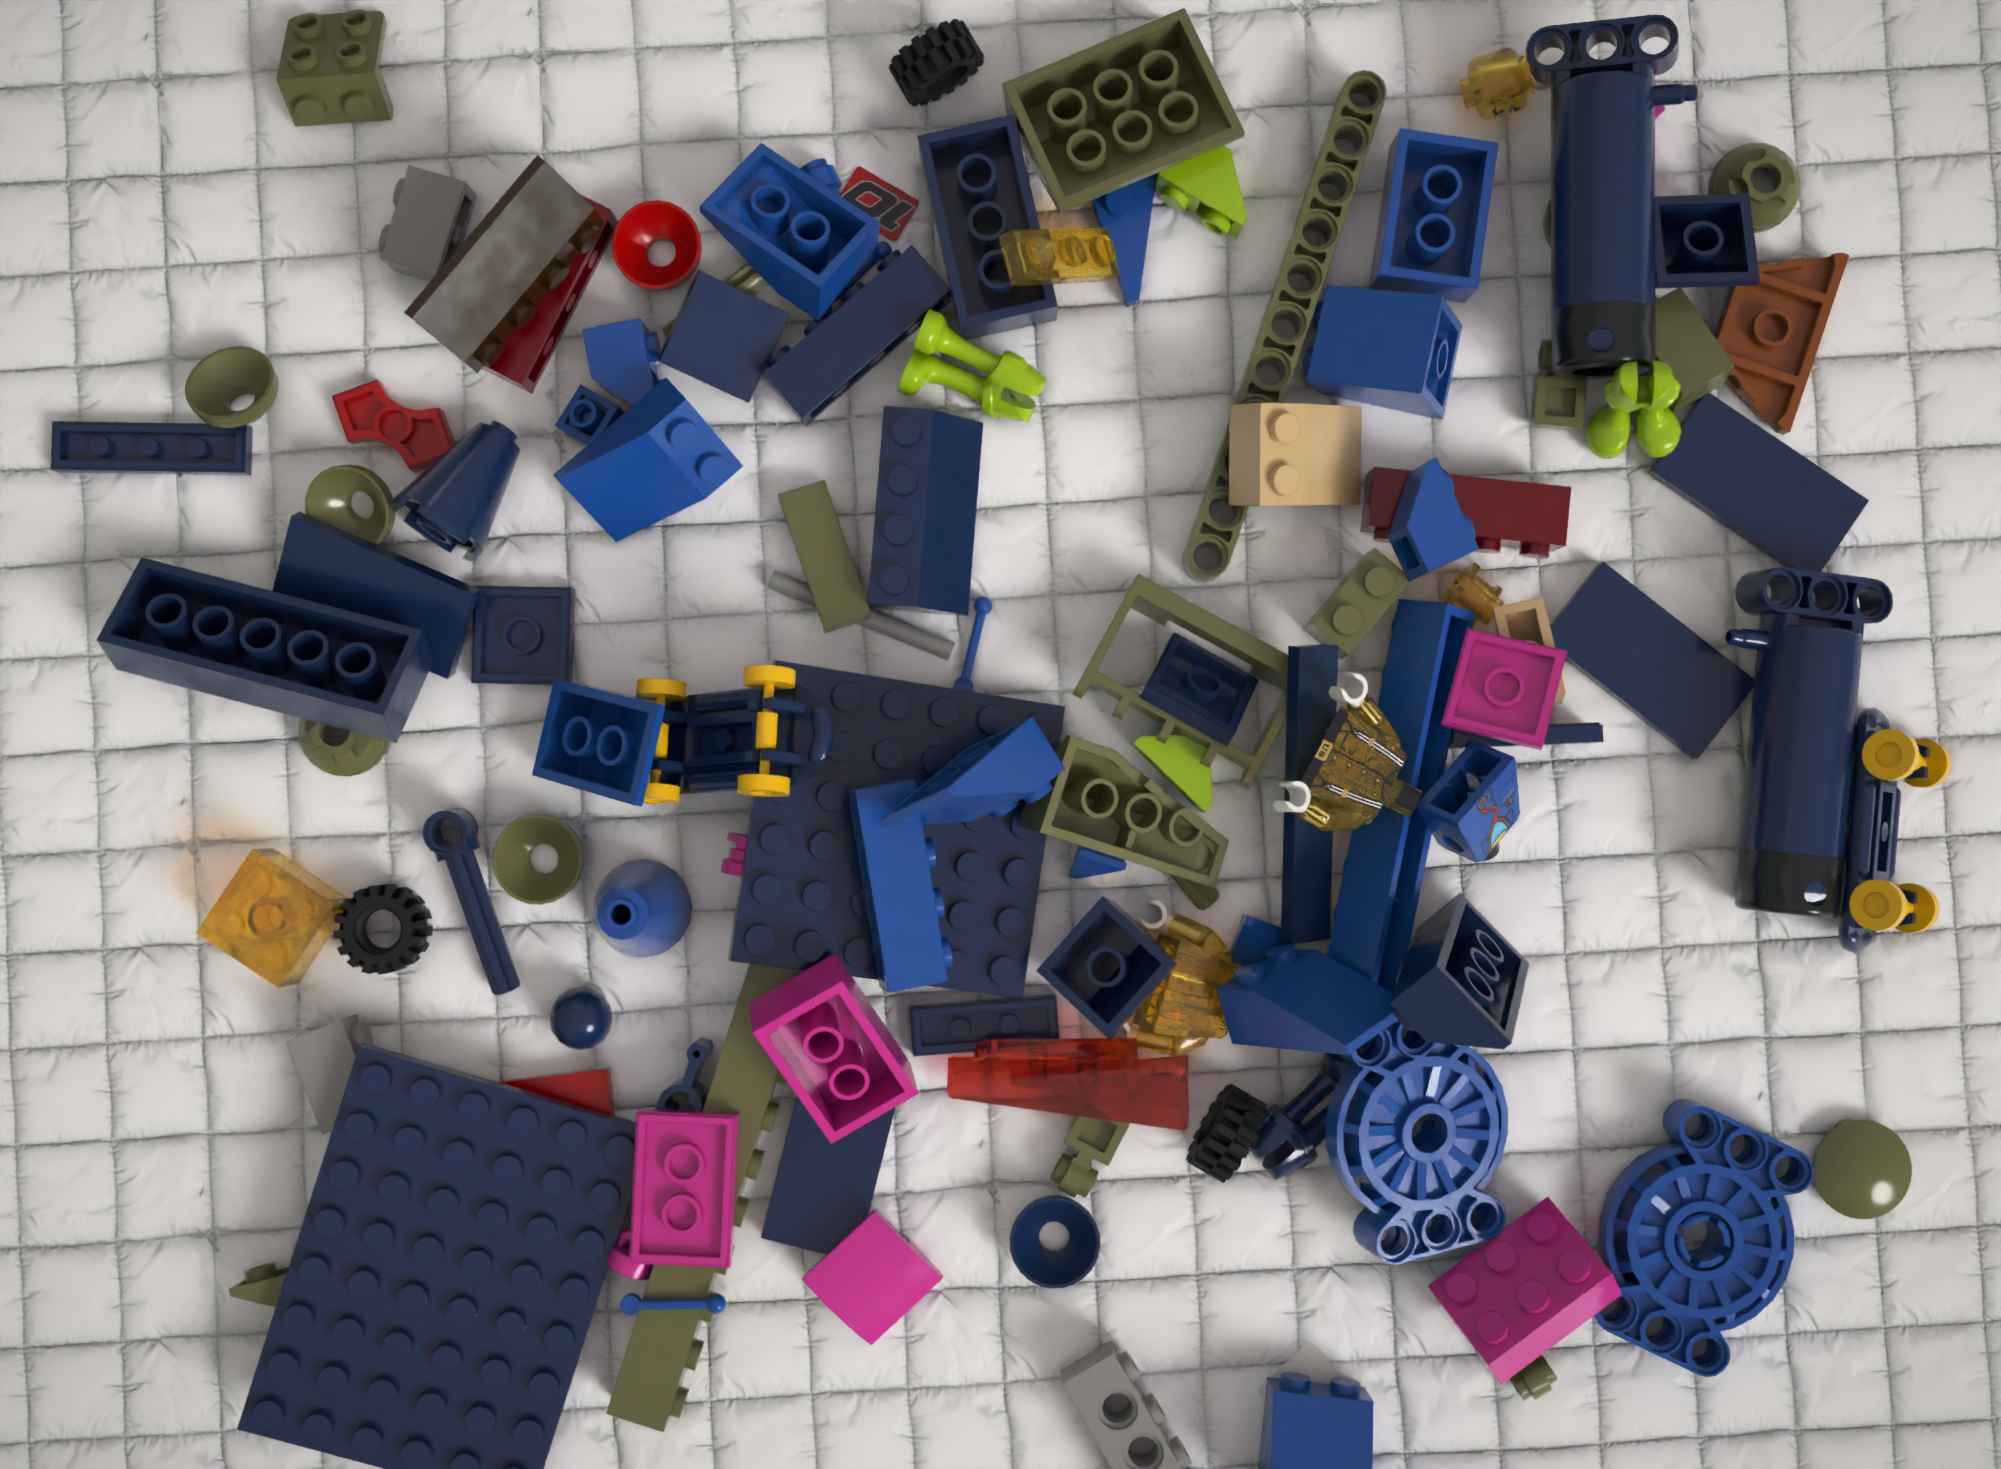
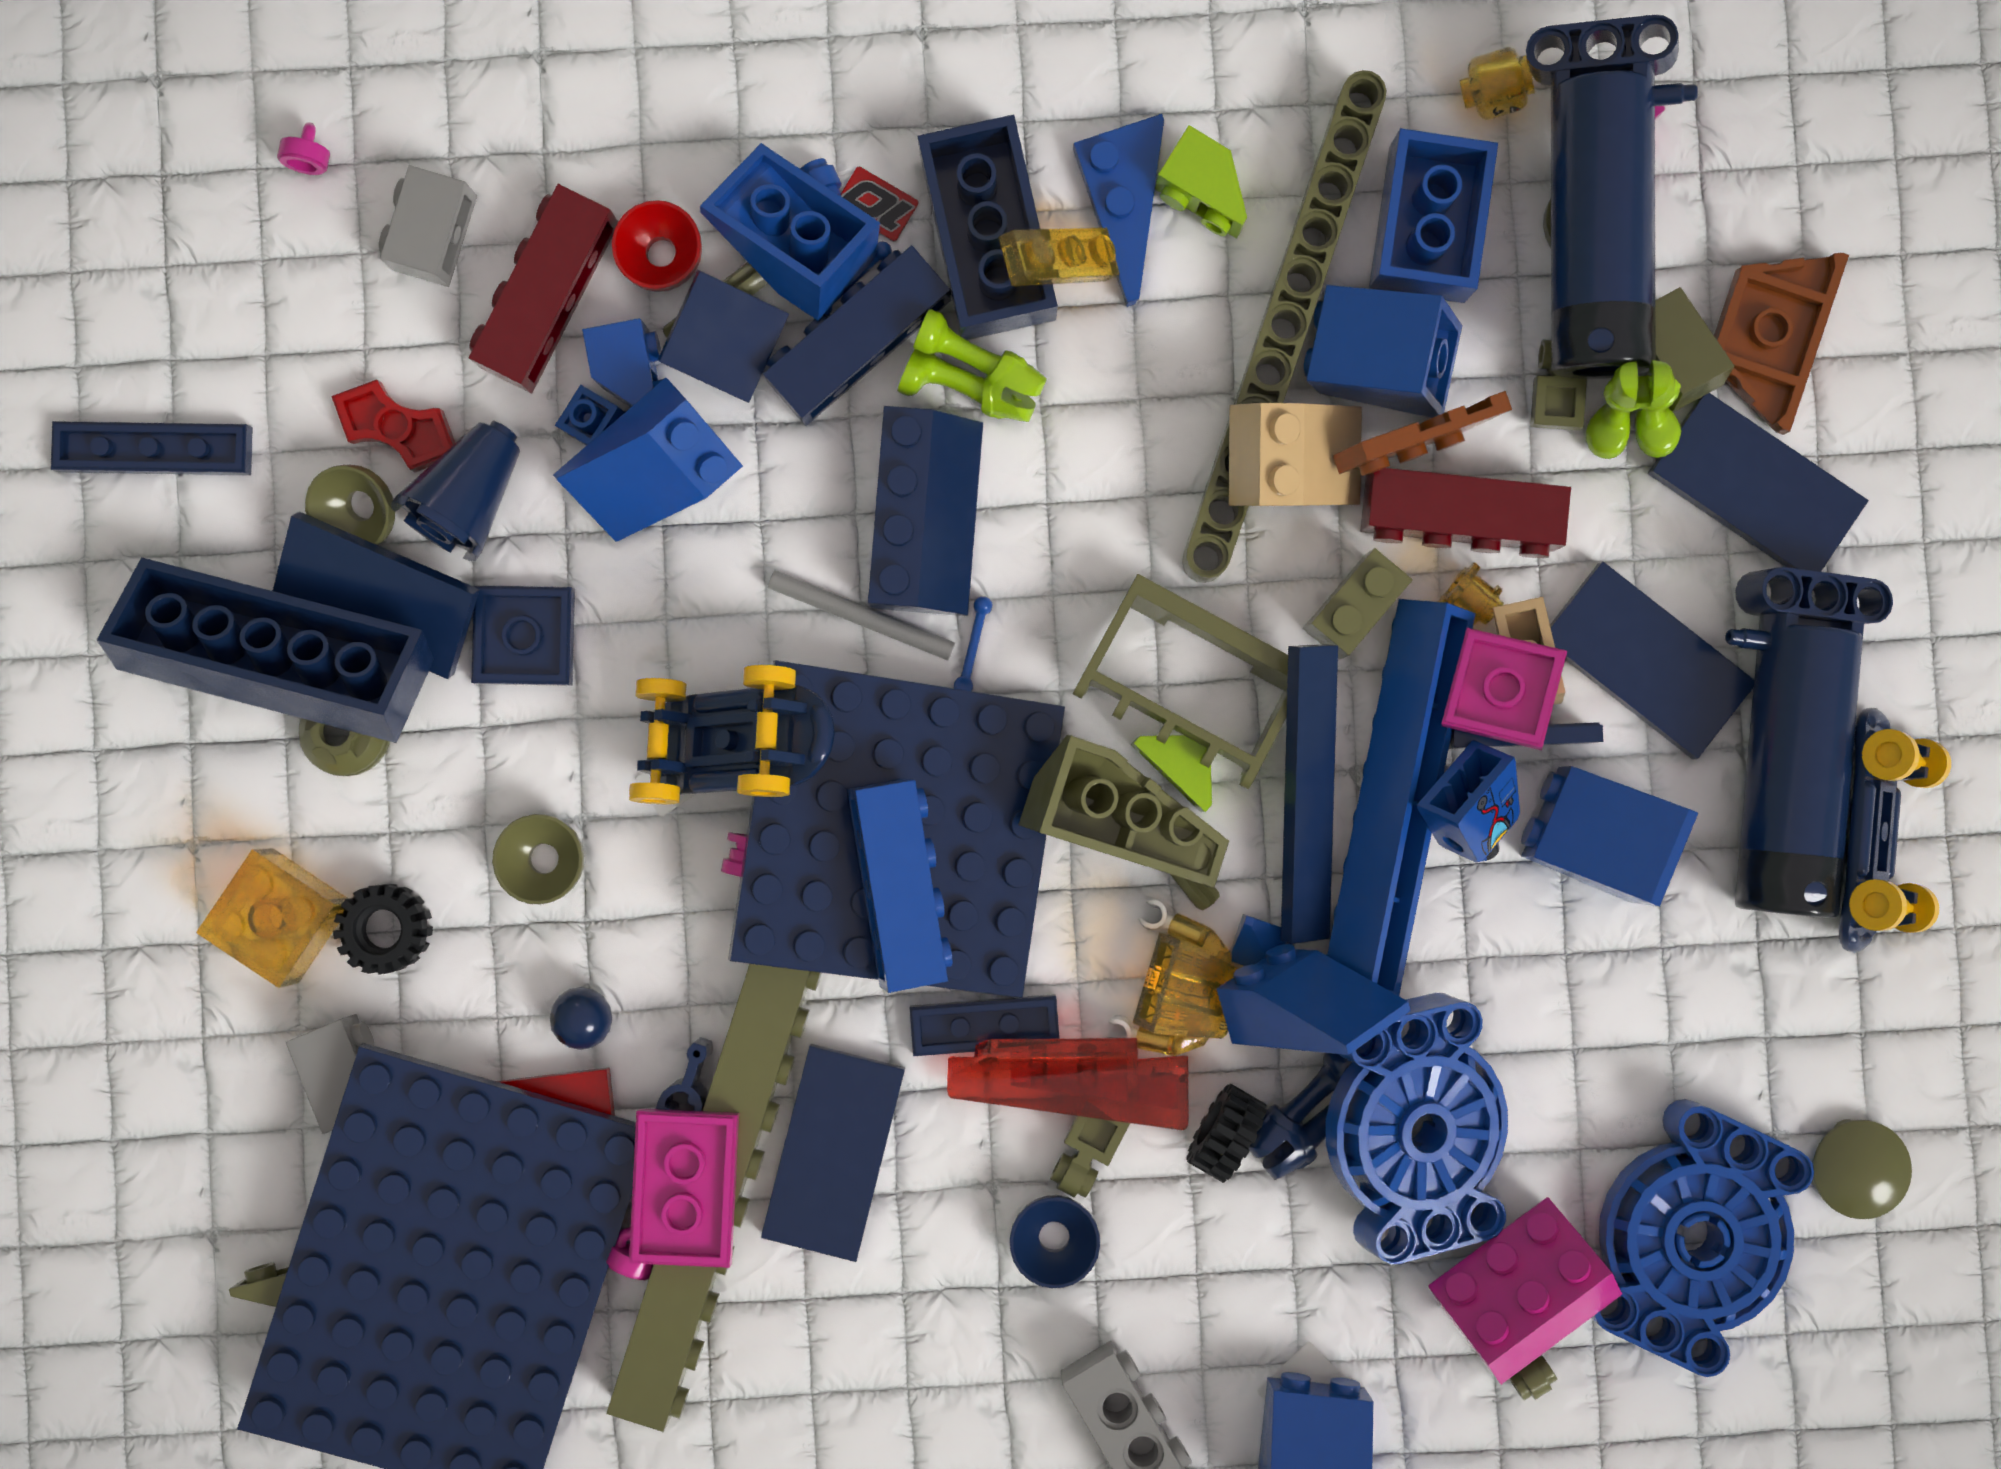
(223, 378): olive piece -> none
(303, 153): none -> dark pink tile
(333, 68): olive bracket -> none
(473, 896): dark blue axle -> none
(507, 266): dark brown slope -> none
(598, 741): blue slope -> none
(632, 1303): blue hinge -> none
(657, 907): blue cone -> none
(824, 556): olive tile -> none
(832, 1048): dark pink brick -> none
(872, 1277): dark pink slope -> none
(936, 62): black tyre -> none
(983, 780): blue slope -> none
(1092, 863): blue slope -> none
(1107, 966): dark blue slope -> none
(1121, 111): olive slope -> none
(1200, 689): dark blue tile -> none
(1352, 767): clear yellow torso -> none
(1411, 440): none -> dark orange wing
(1429, 523): blue slope -> none
(1460, 980): dark blue slope -> none
(1608, 835): none -> blue slope
(1704, 241): dark blue slope -> none
(1734, 173): olive piece -> none

